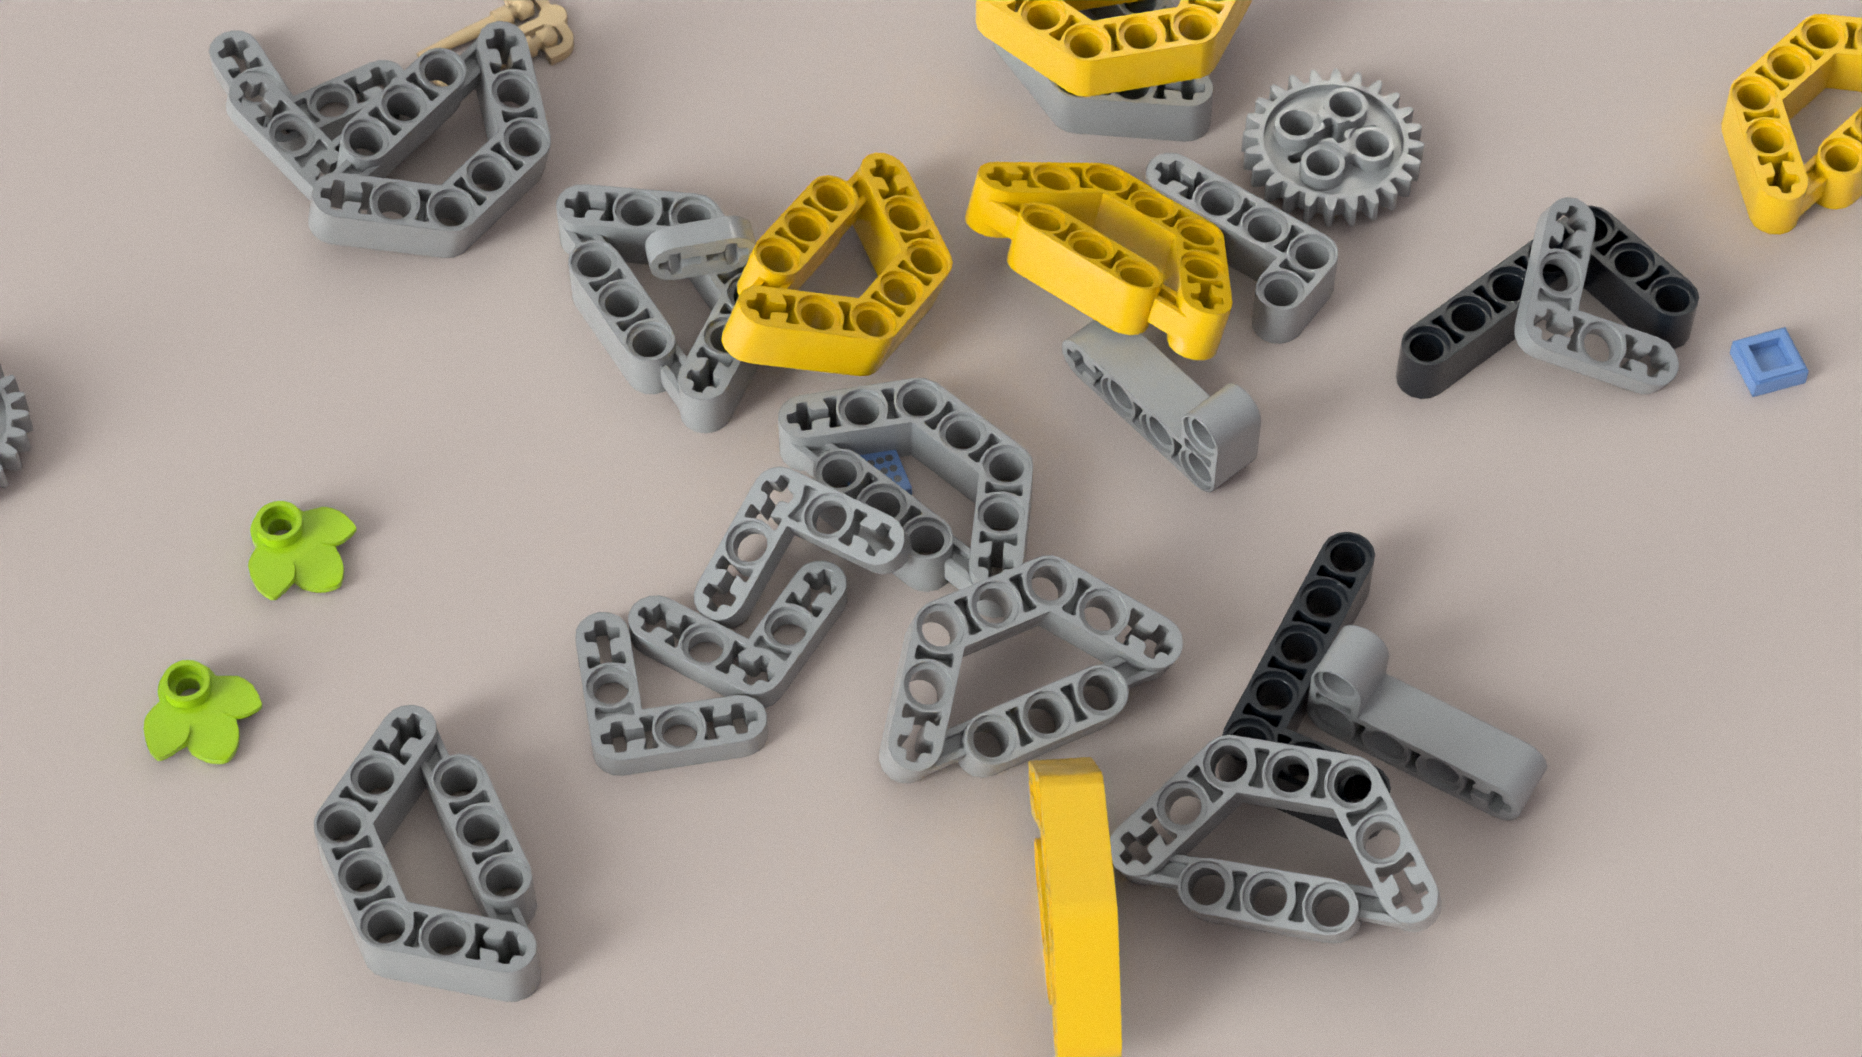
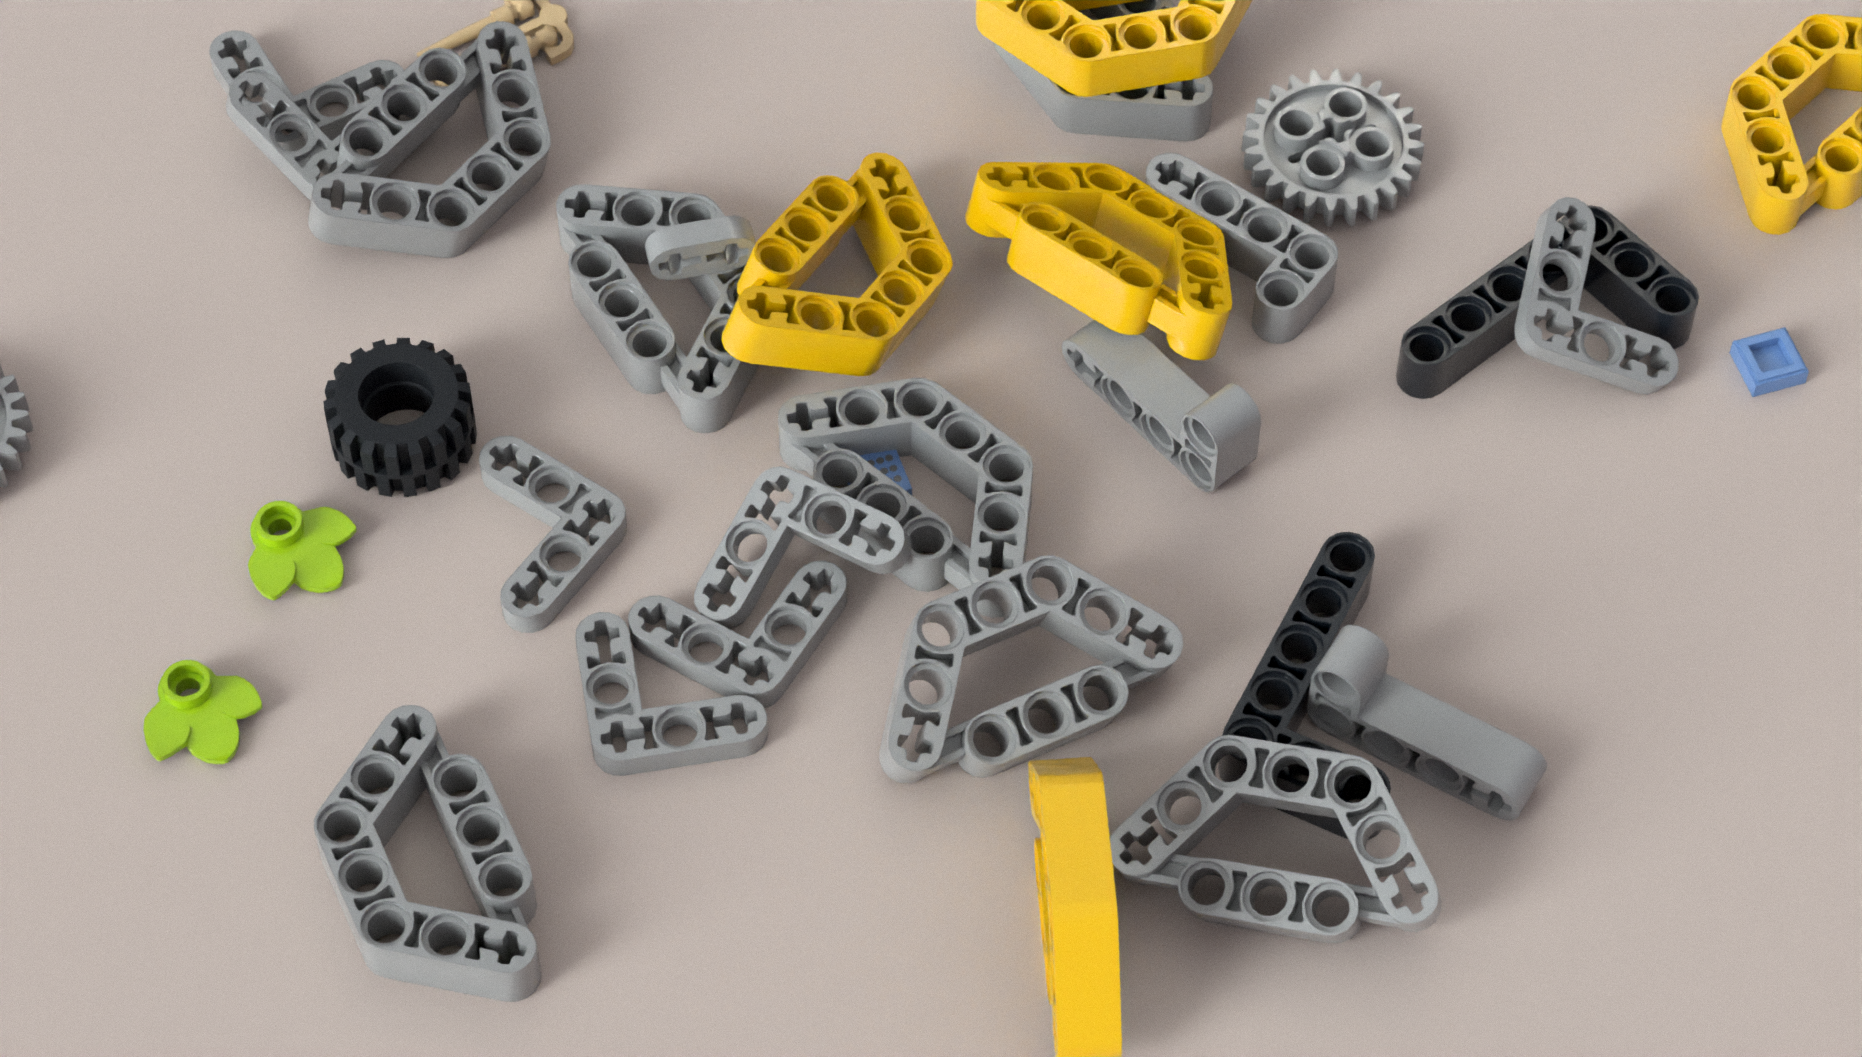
(396, 380): none -> black tyre
(569, 528): none -> light grey beam

